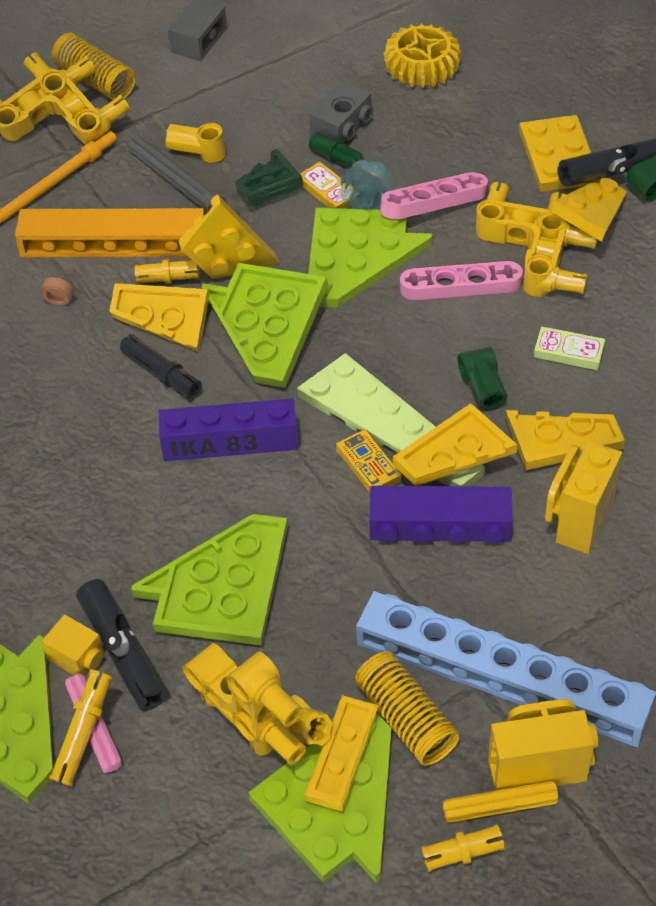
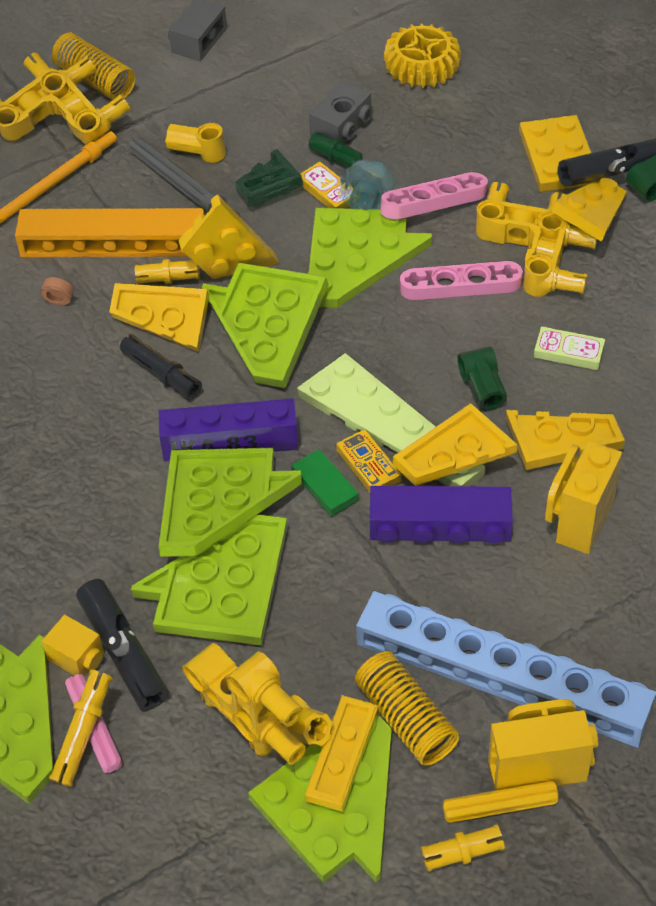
(216, 493): none -> lime wing
(326, 483): none -> green tile

